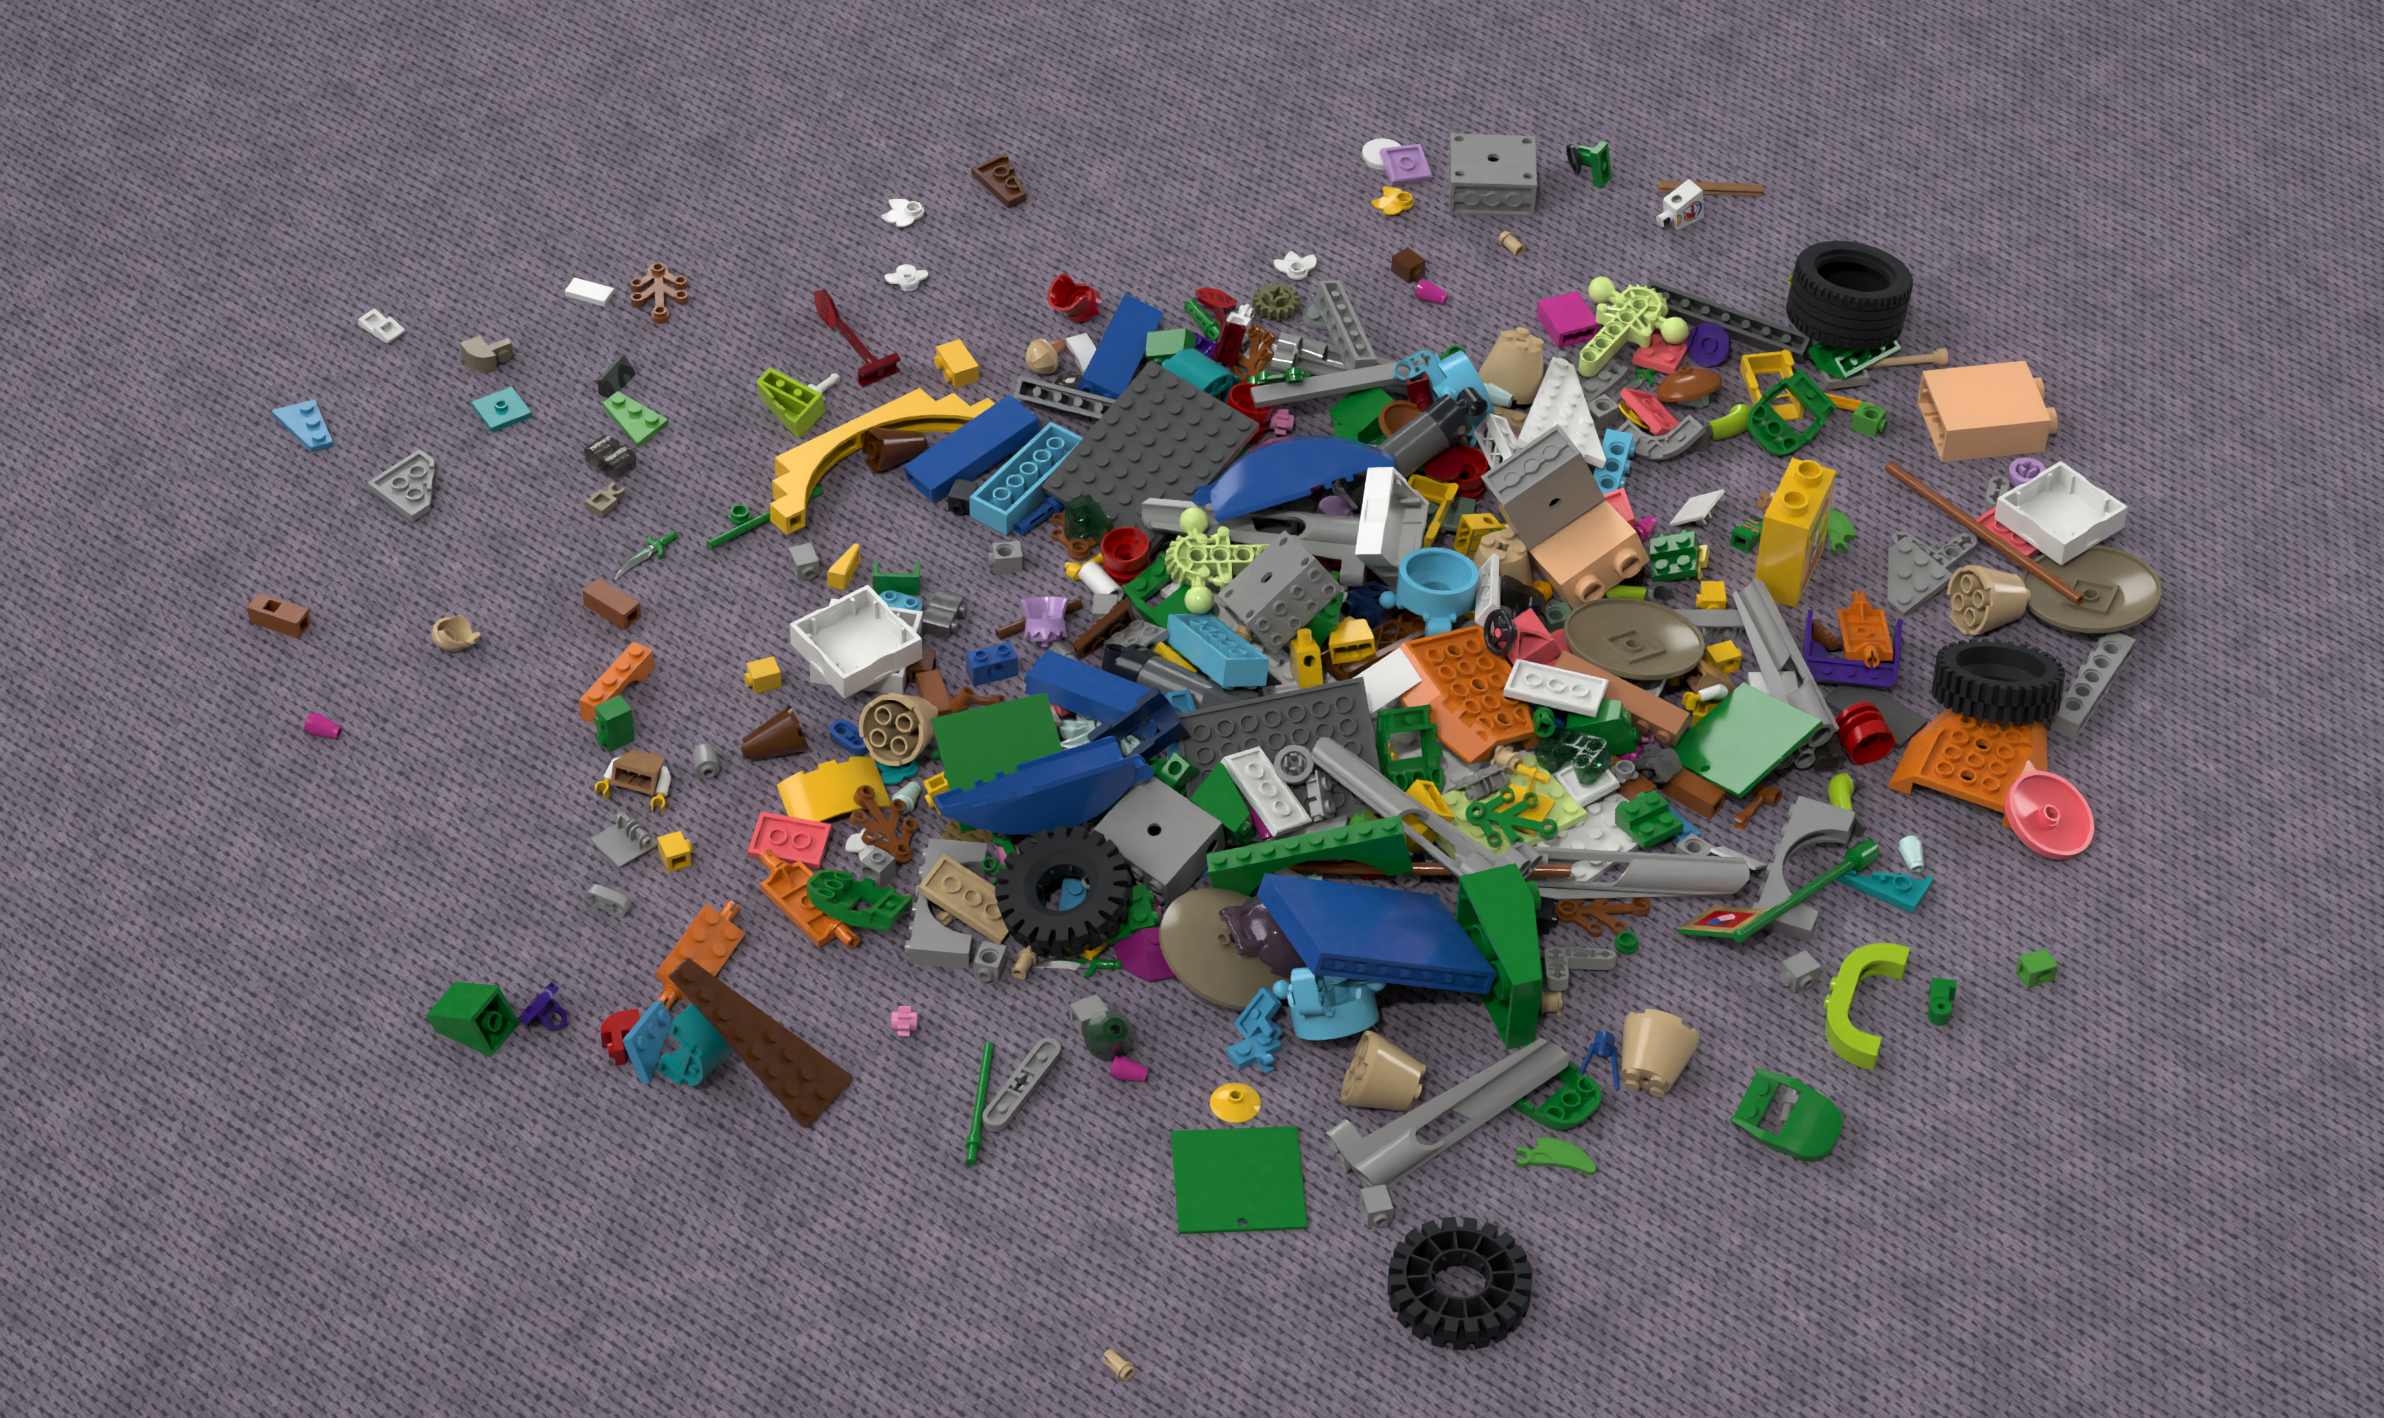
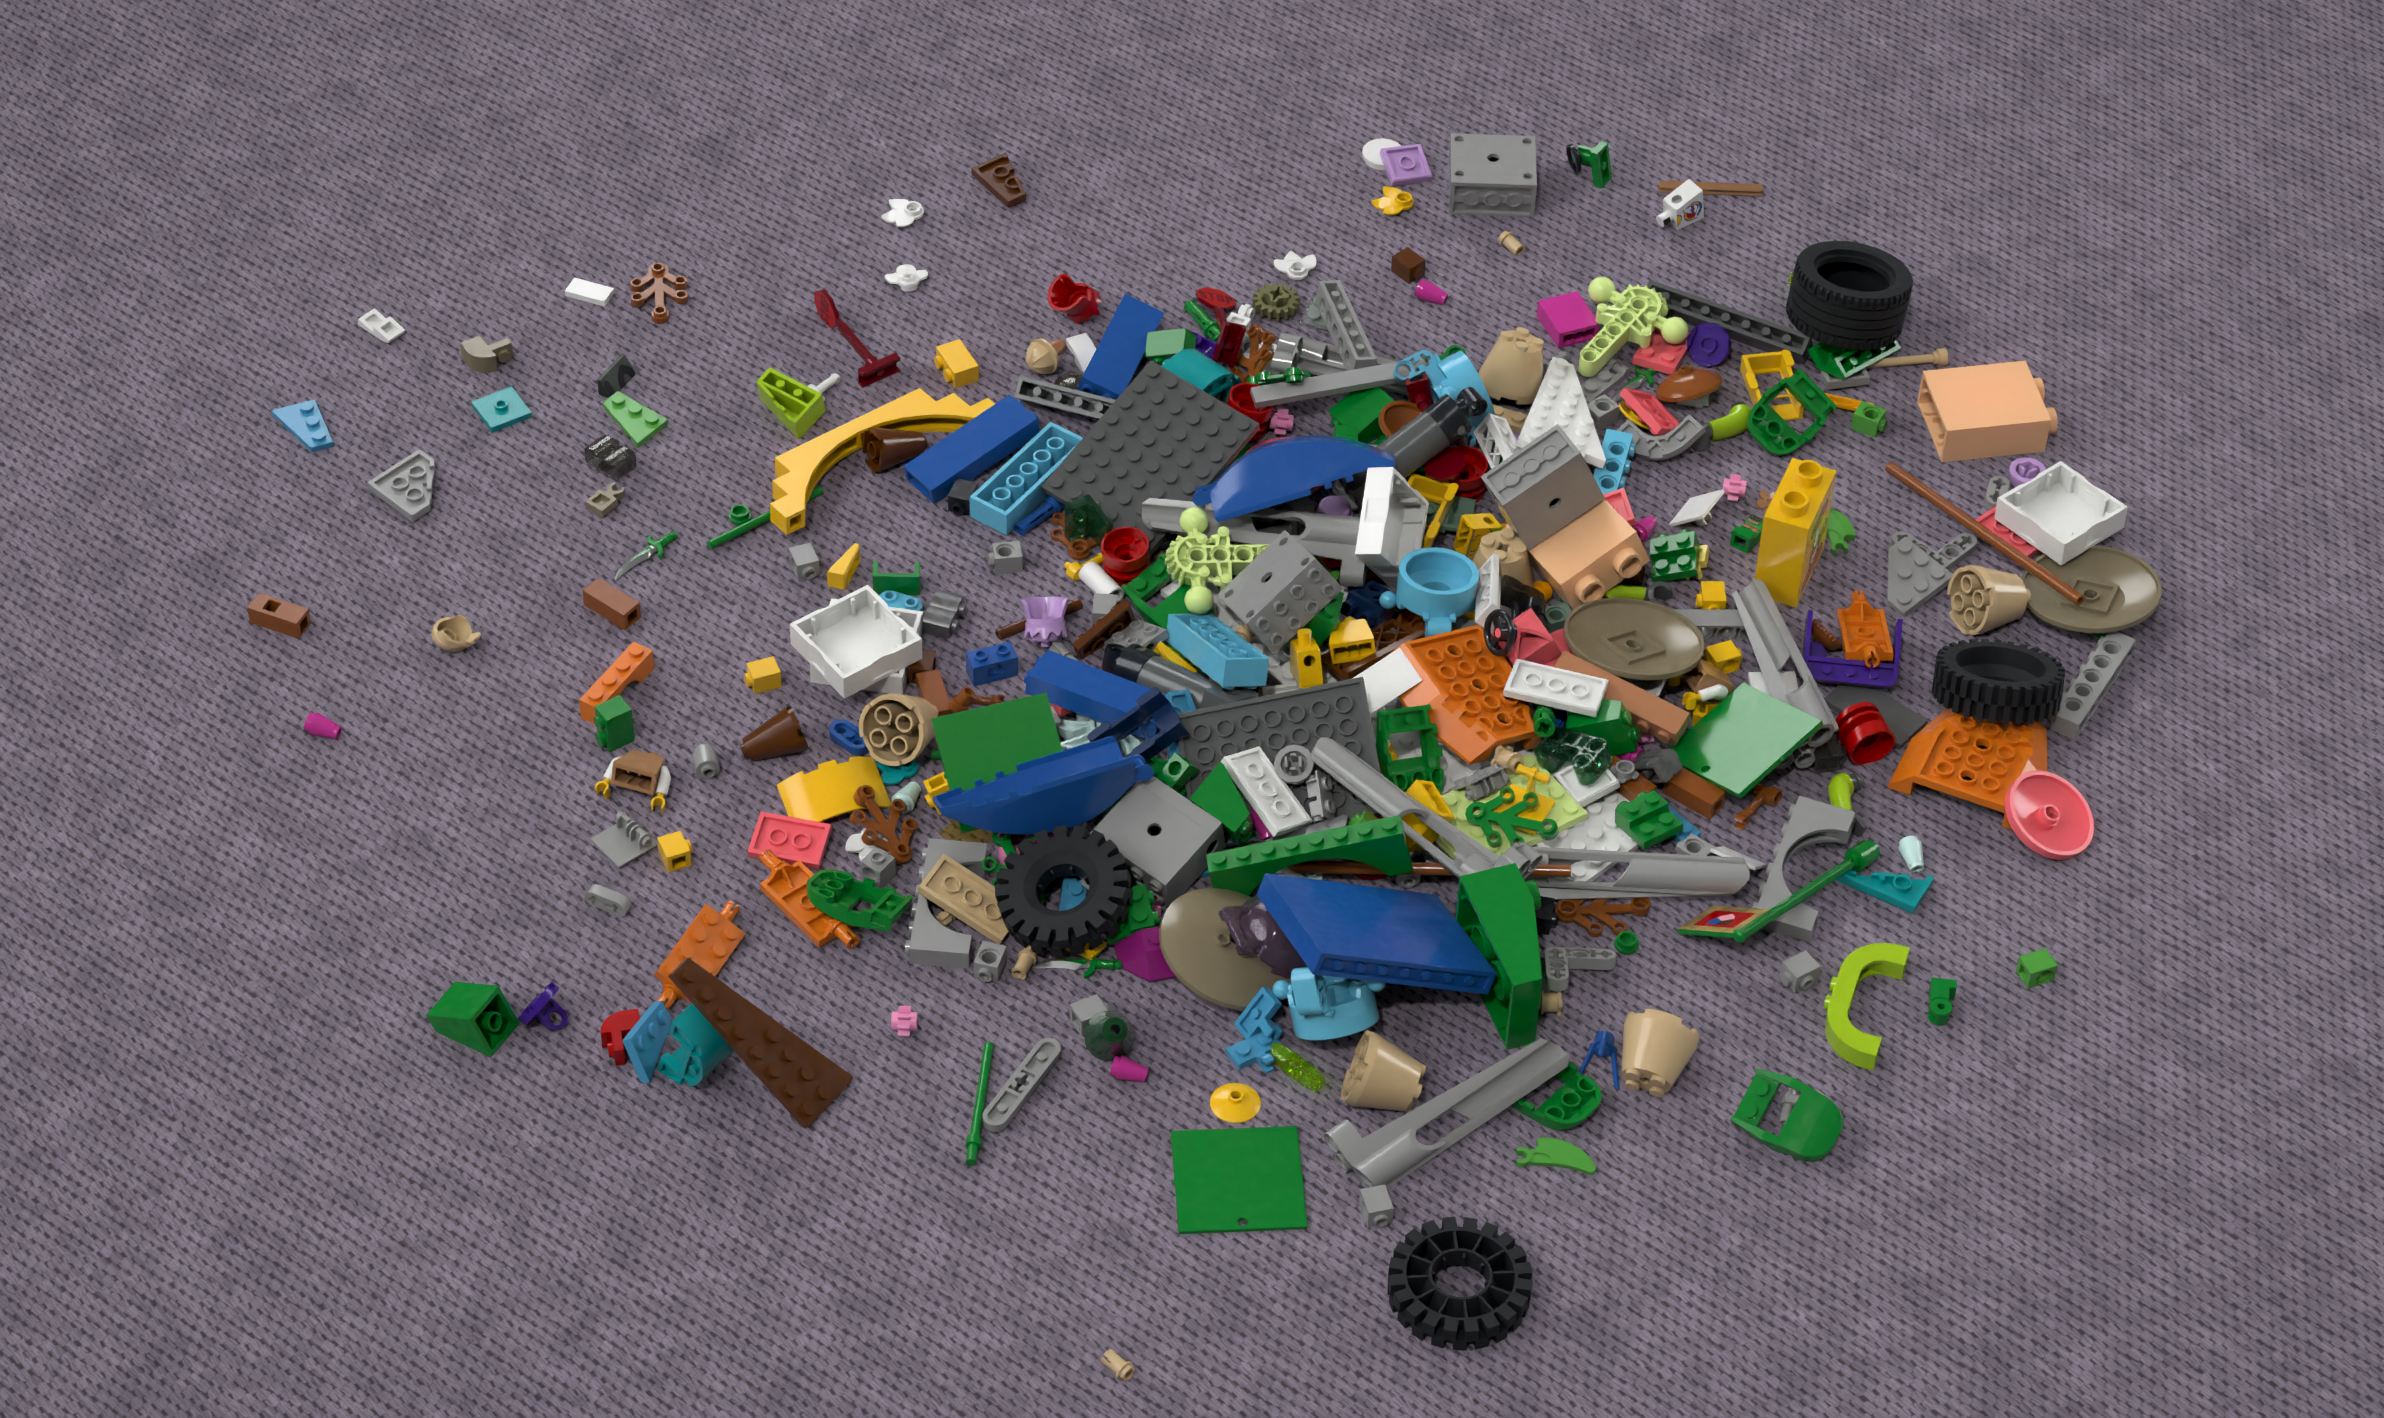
(1297, 1067): none -> clear neon green hinge
(1498, 396): light aqua cone -> none
(1734, 487): none -> bright pink gear

